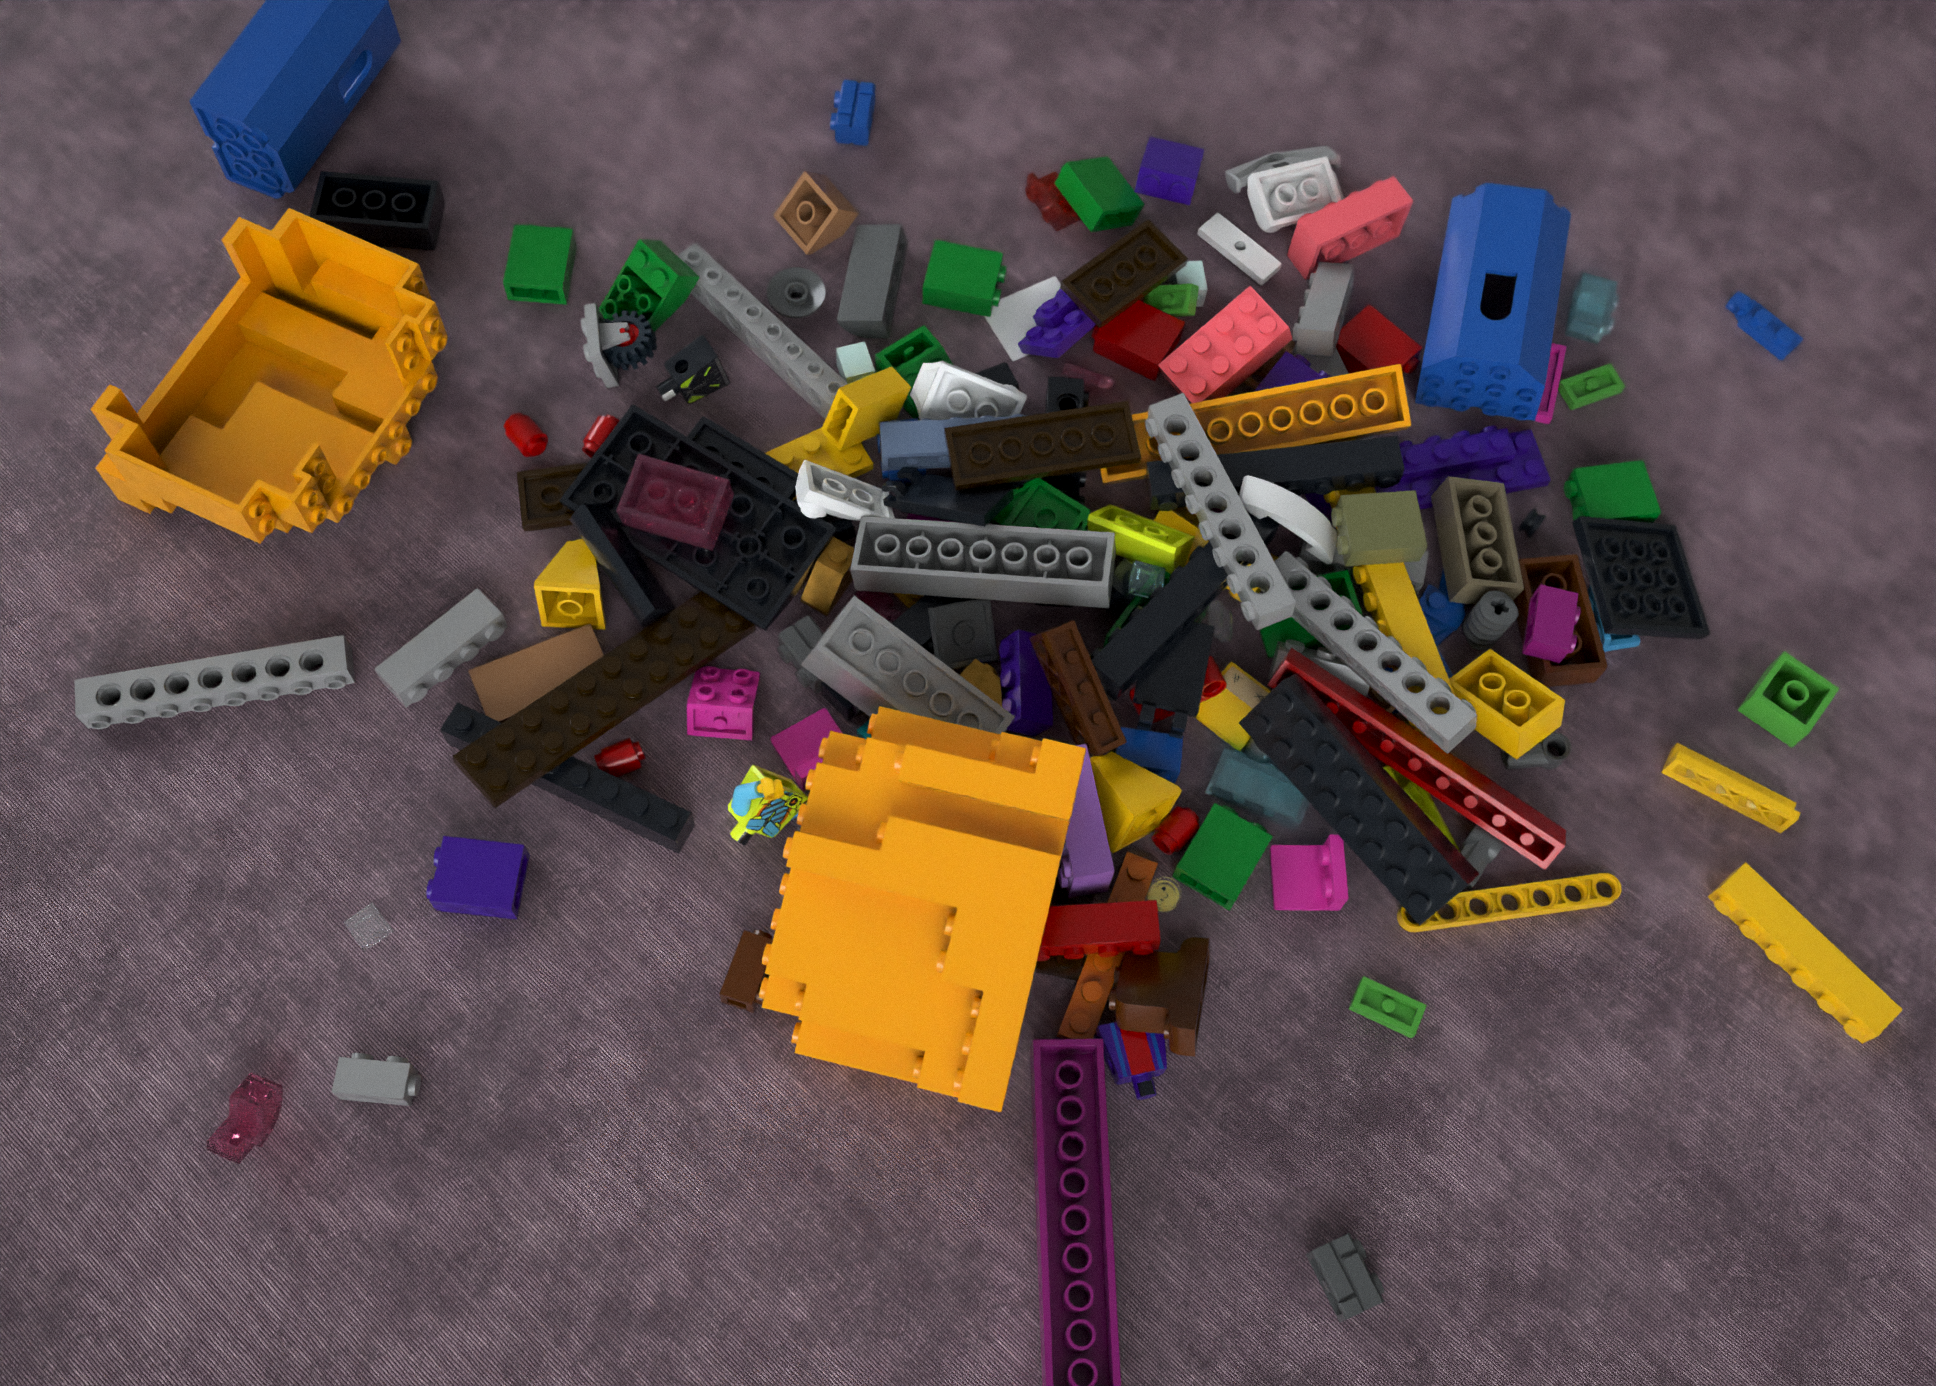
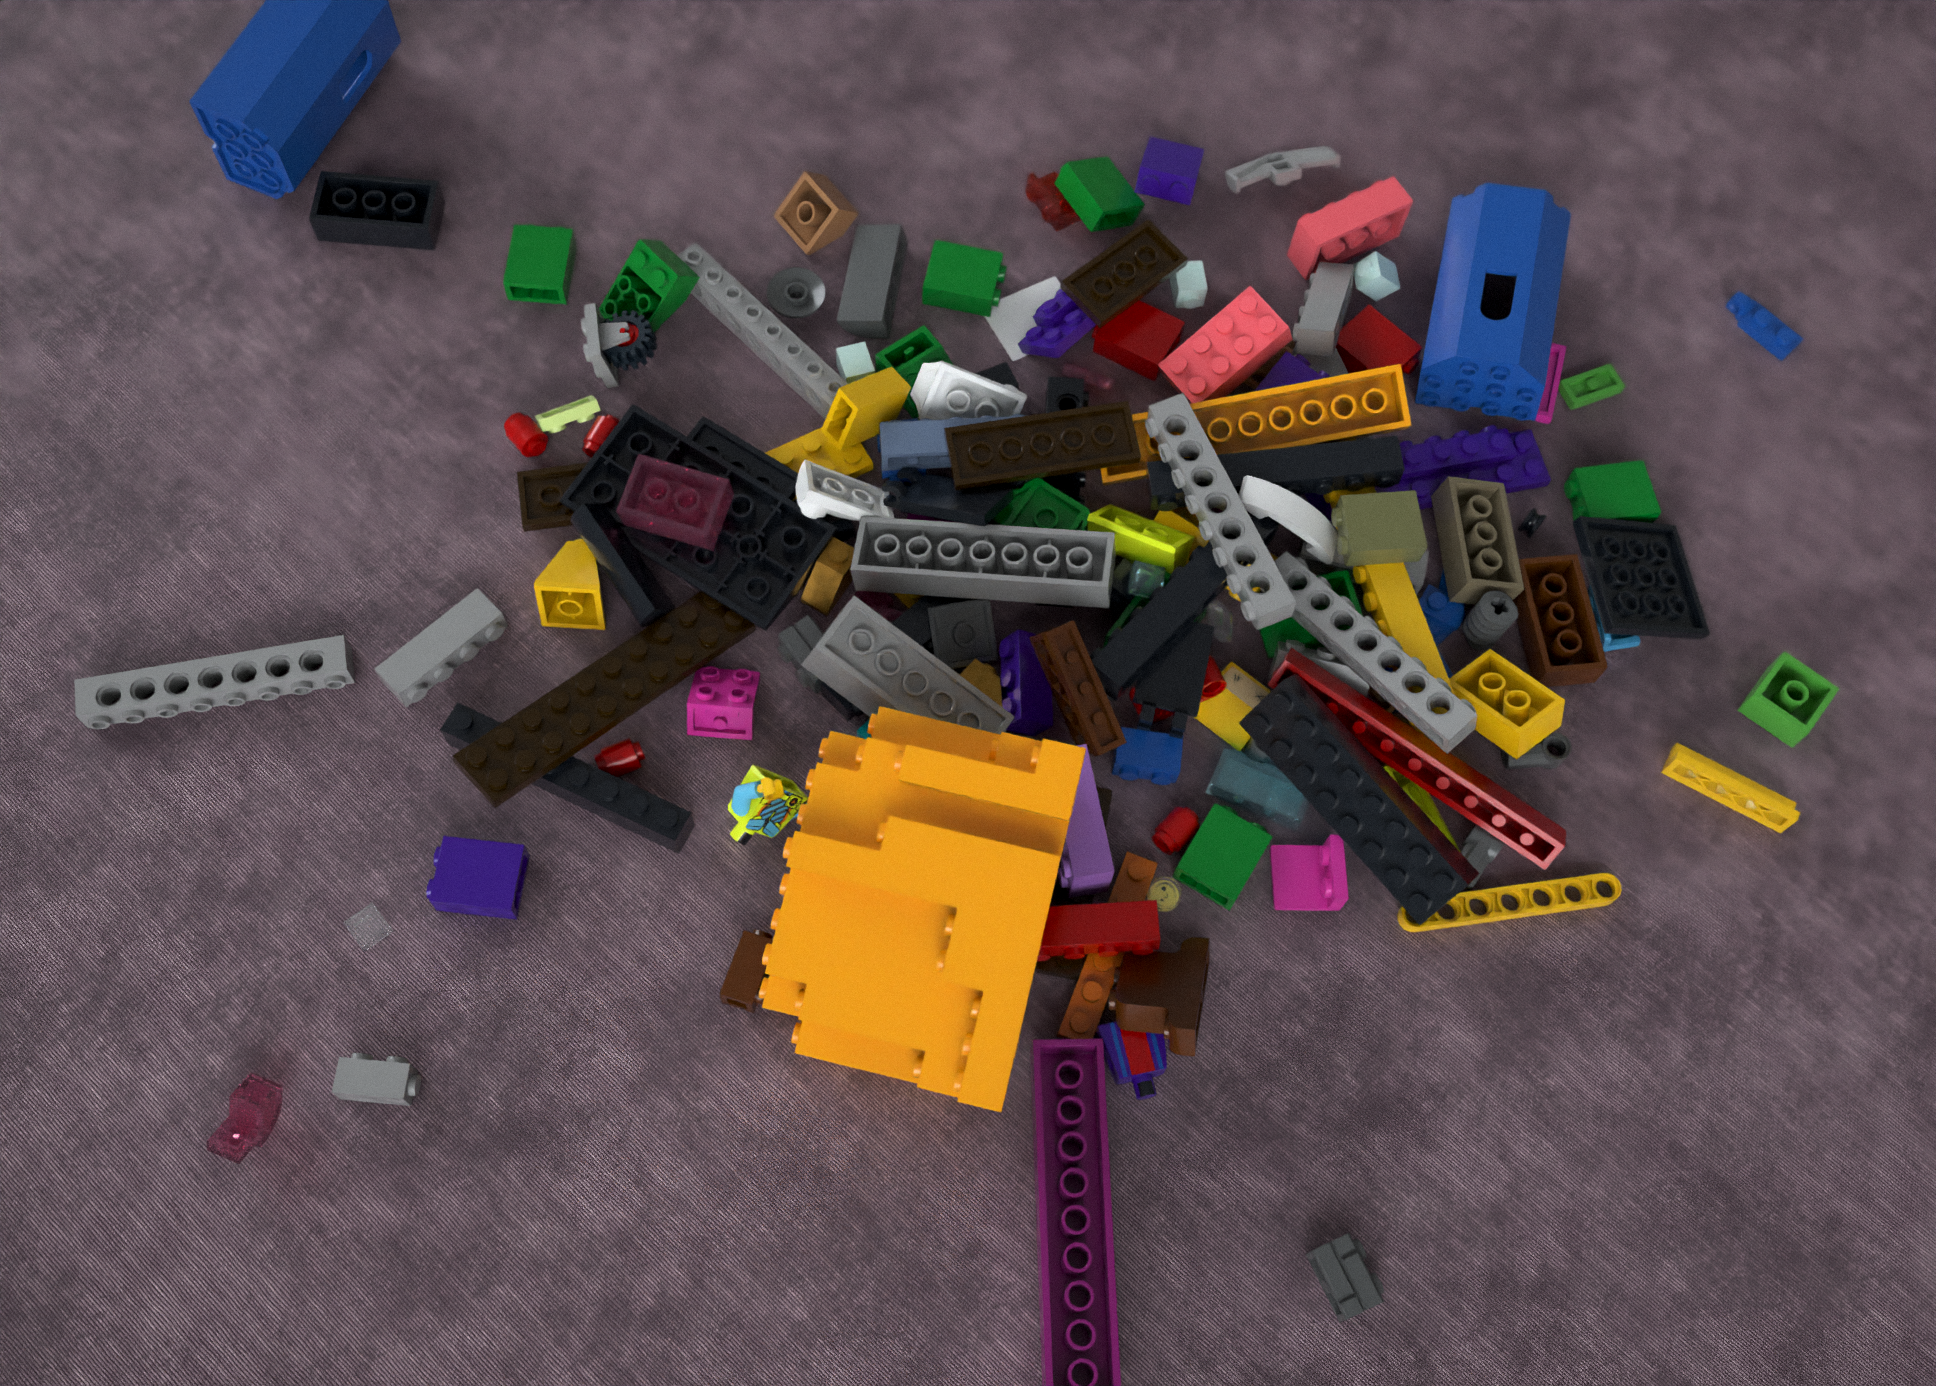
(284, 387): light orange panel -> none
(528, 674): medium nougat tile -> none
(579, 410): none -> yellowish green plate
(693, 372): black torso -> none
(801, 742): dark pink bracket -> none
(854, 112): blue brick -> none
(1130, 798): yellow slope -> none
(1174, 299): bright green plate -> none
(1239, 248): white tile -> none
(1290, 191): white slope -> none
(1376, 276): none -> light aqua brick
(1387, 1007): bright green plate -> none
(1551, 624): magenta brick -> none
(1592, 308): clear light blue brick -> none
(1805, 954): yellow brick -> none

